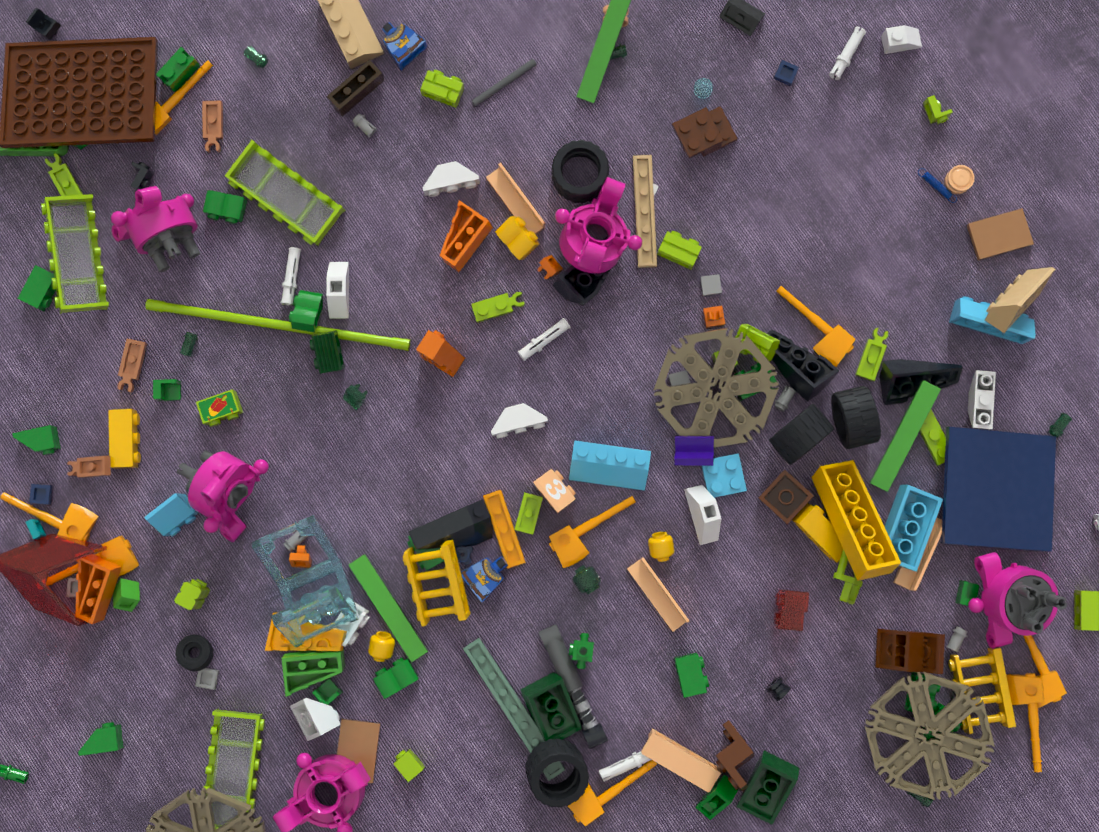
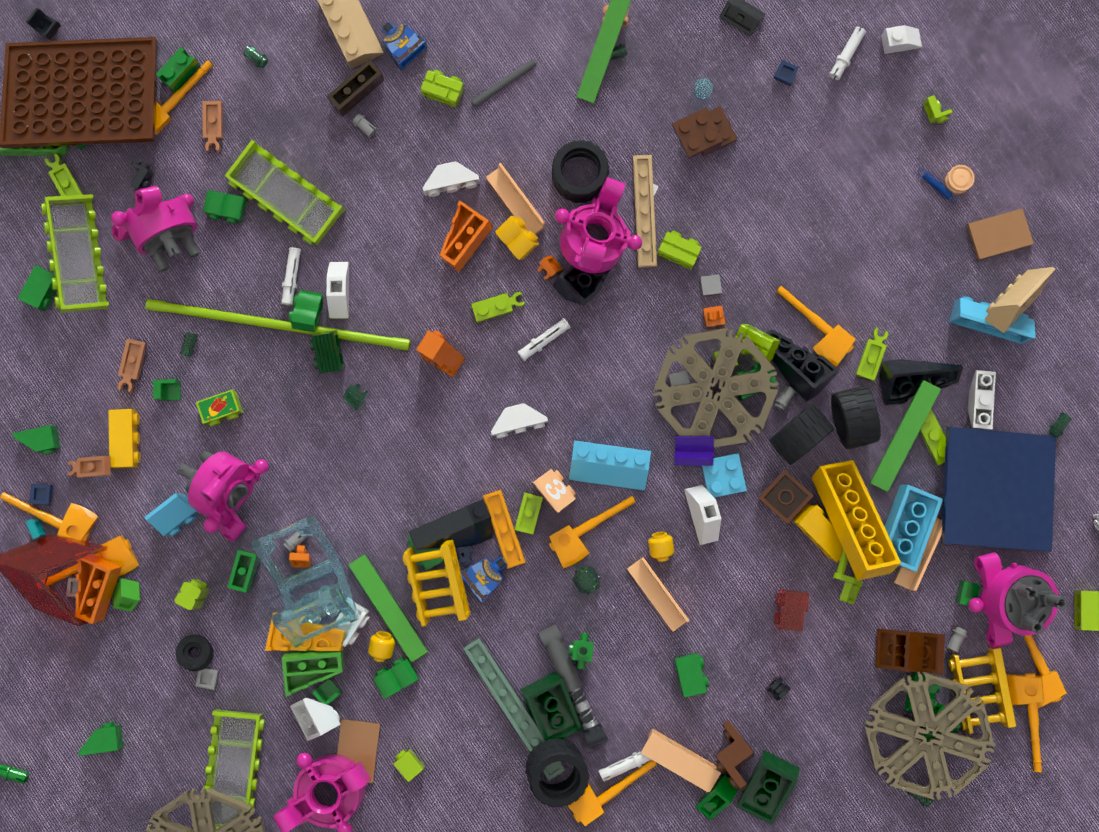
(243, 571): none -> green brick

